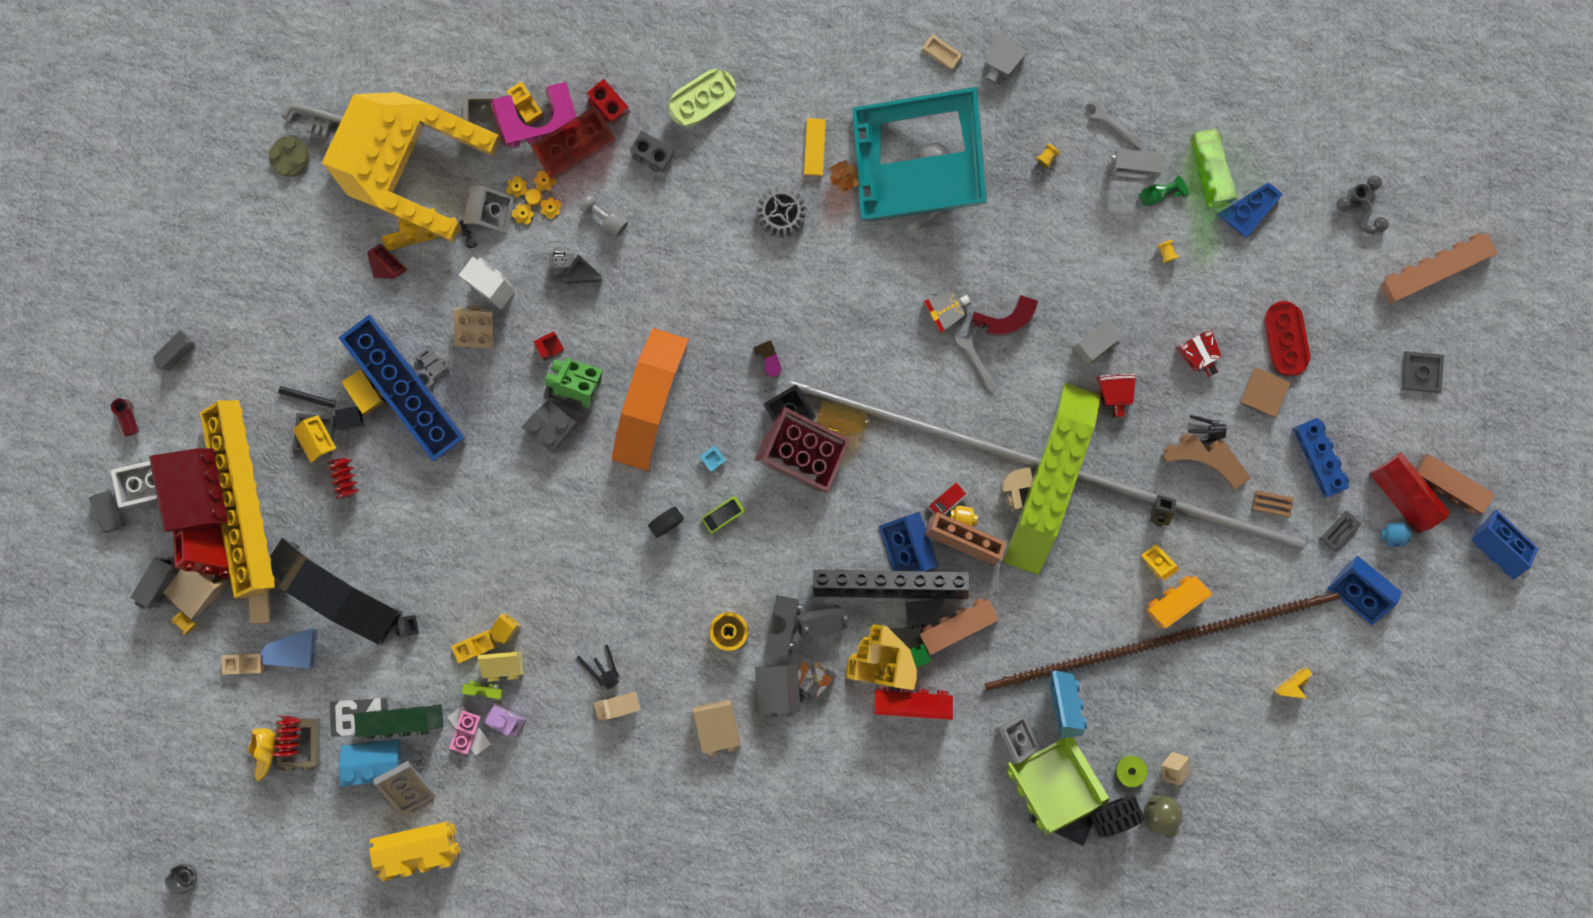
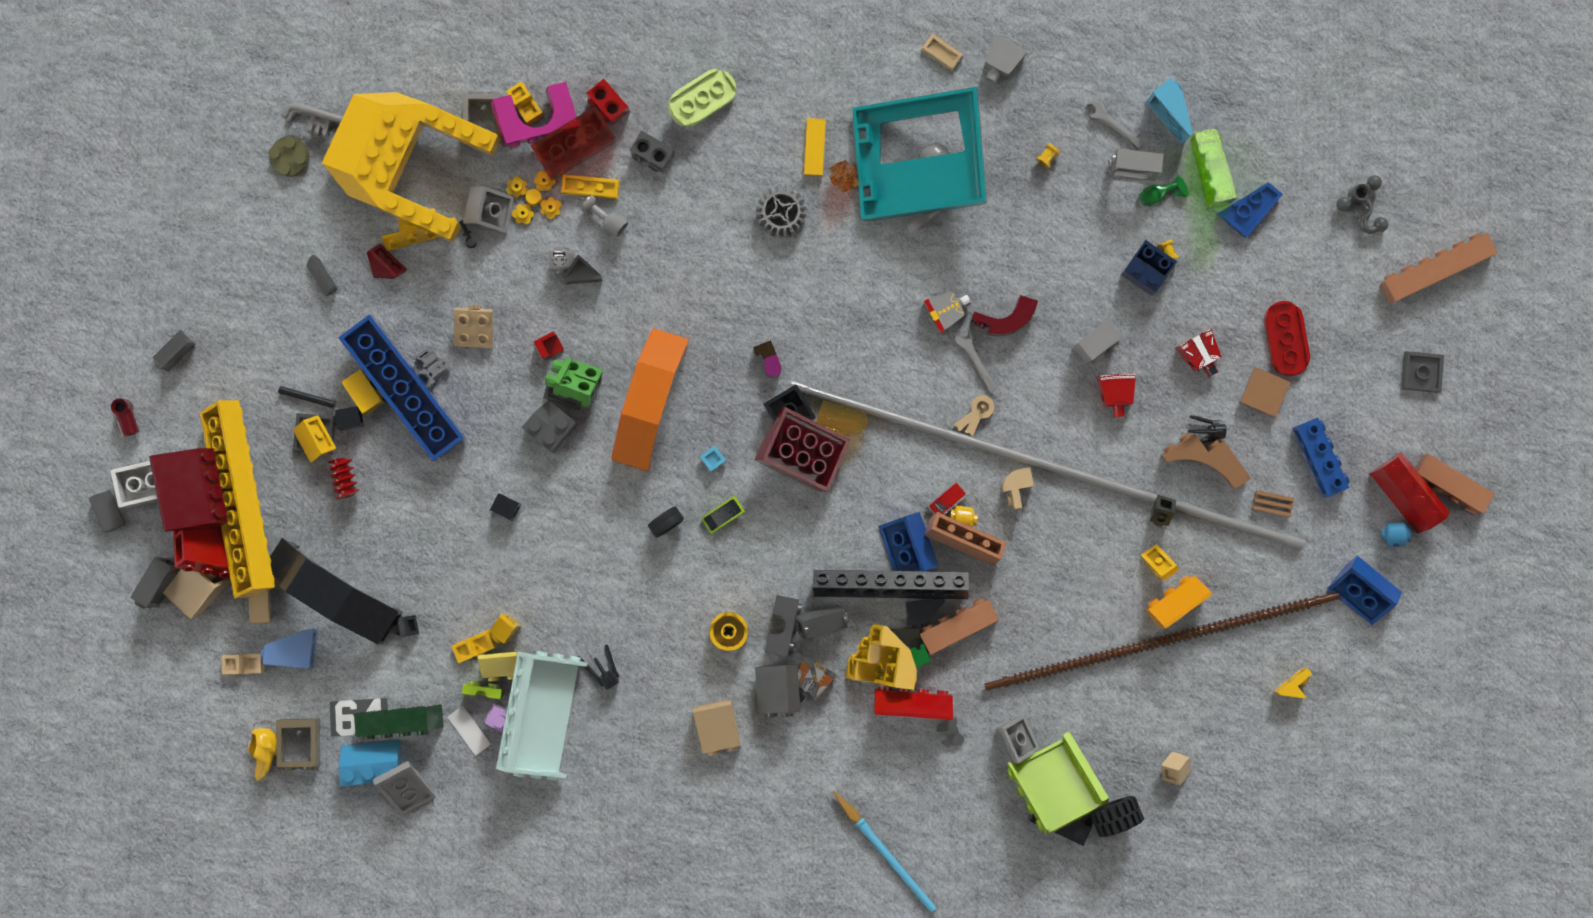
(181, 879): dark grey hair -> none
(184, 623): yellow bush -> none
(287, 736): red piece -> none
(321, 275): none -> dark grey slope
(414, 849): yellow brick -> none
(465, 732): bright pink slope -> none
(487, 282): white brick -> none
(505, 506): none -> black panel
(538, 715): none -> light aqua panel
(589, 186): none -> yellow tile
(617, 706): tan brick -> none
(860, 822): none -> medium azure piece
(954, 736): none -> dark grey piece
(981, 408): none -> tan piece
(1054, 479): lime slope -> none
(1067, 704): dark azure slope -> none
(1125, 764): lime piece -> none
(1148, 268): none -> dark blue slope
(1163, 815): olive brick -> none
(1170, 106): none -> medium azure slope
(1328, 542): dark grey tile -> none
(1505, 544): blue slope -> none

